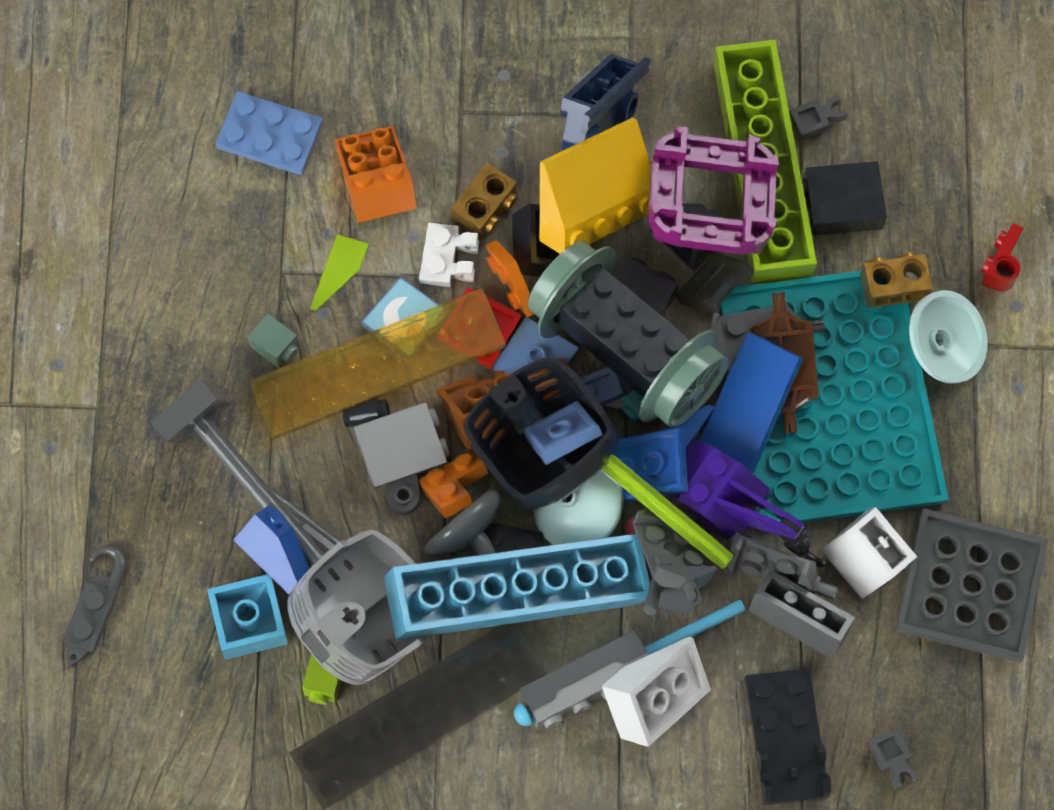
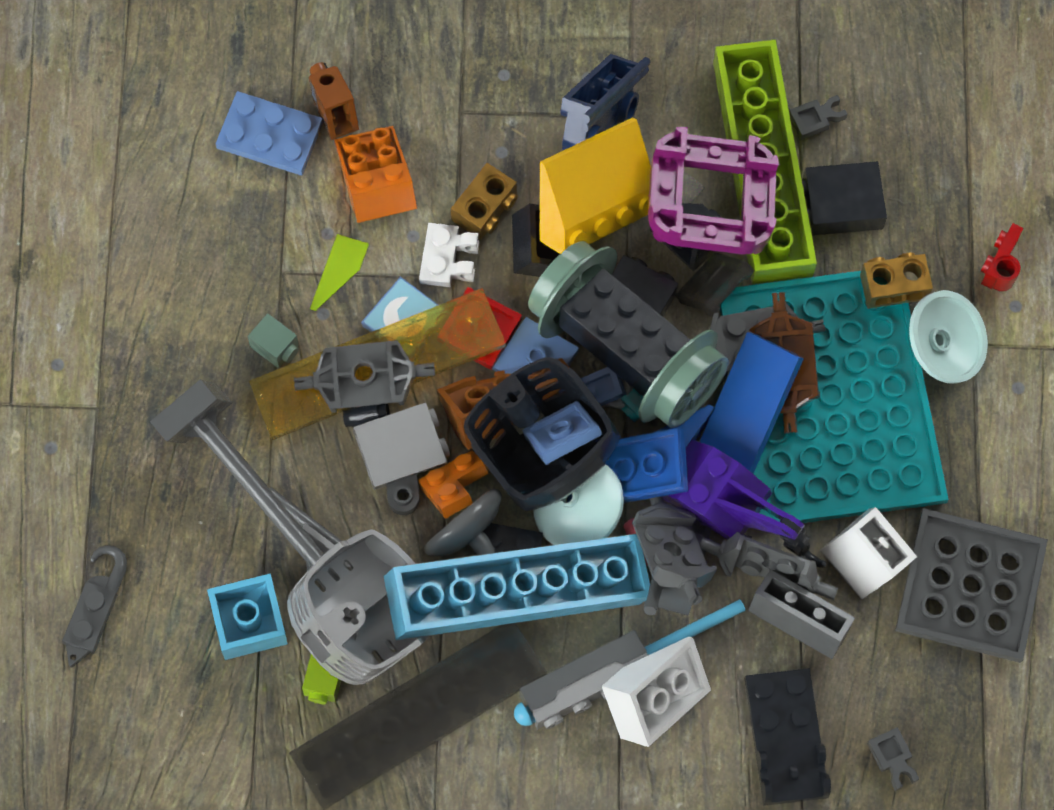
(274, 547): slope -> none
(329, 92): none -> dark orange torso
(388, 384): none -> dark grey plate
(509, 273): orange plate -> none
(667, 512): lime axle -> none

